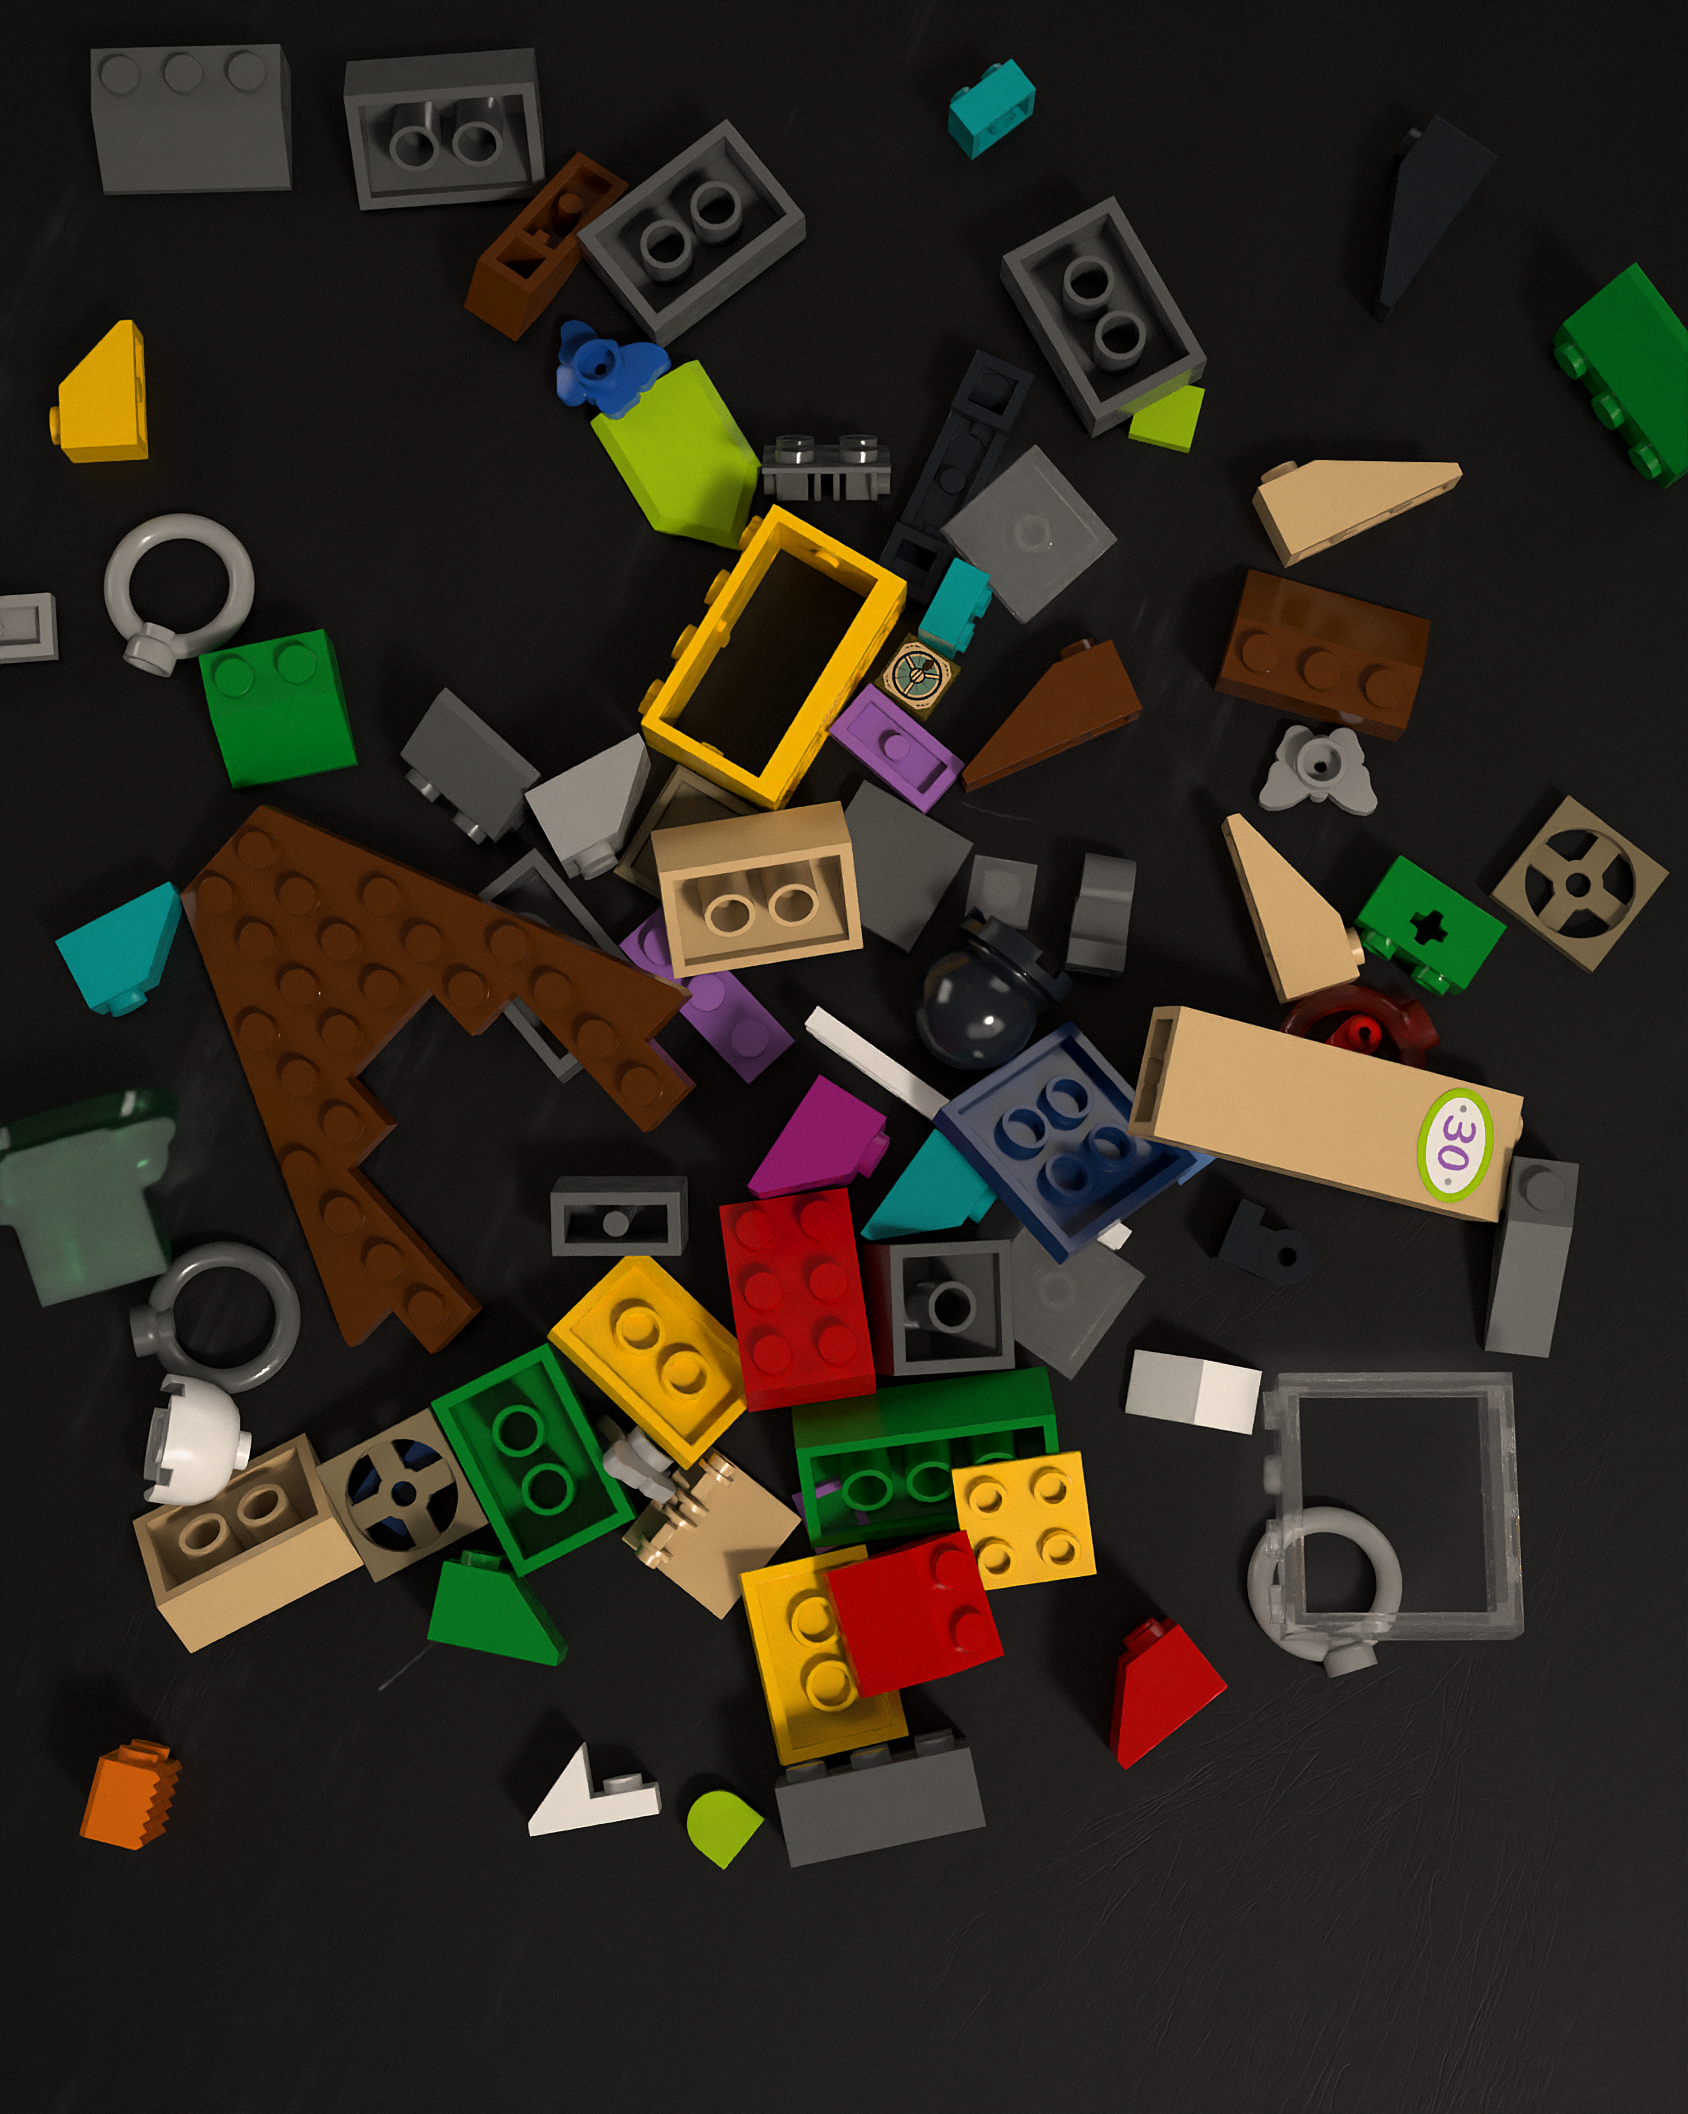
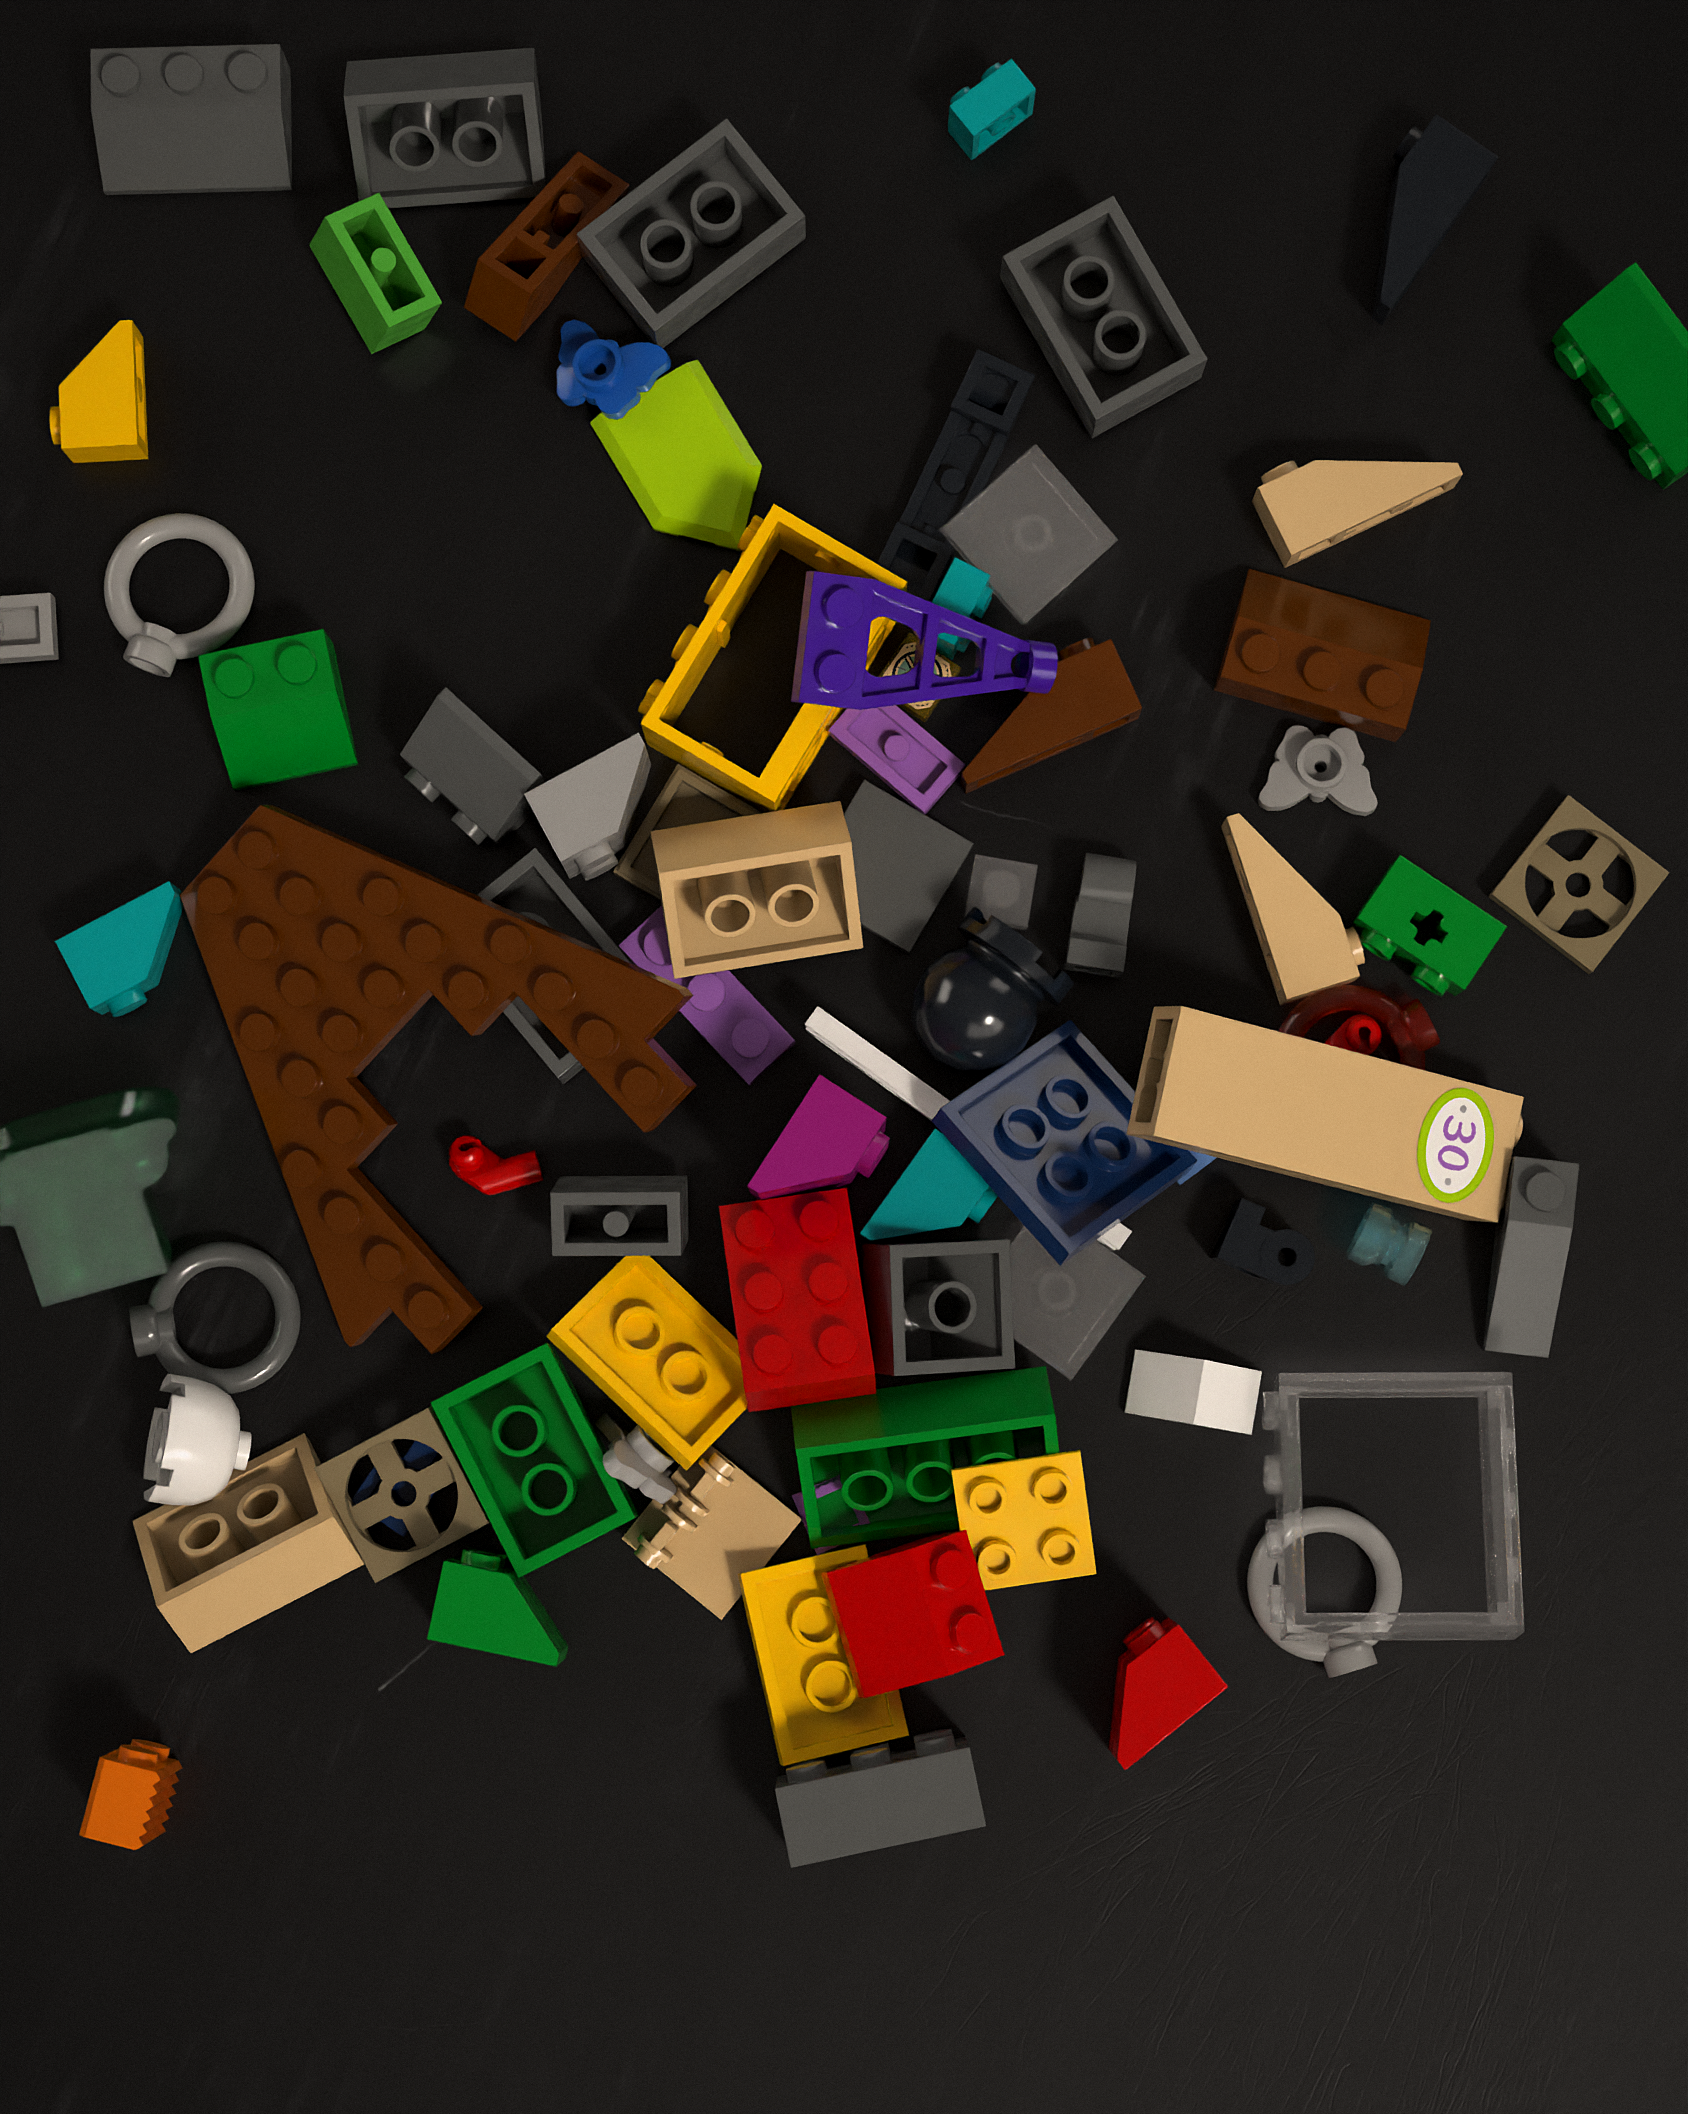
(375, 273): none -> bright green brick
(490, 1172): none -> red arm
(575, 1804): white slope -> none
(722, 1824): lime tile -> none
(796, 456): dark grey hinge -> none
(836, 640): none -> dark purple plate
(1169, 420): lime tile -> none
(1385, 1242): none -> clear light blue wheel

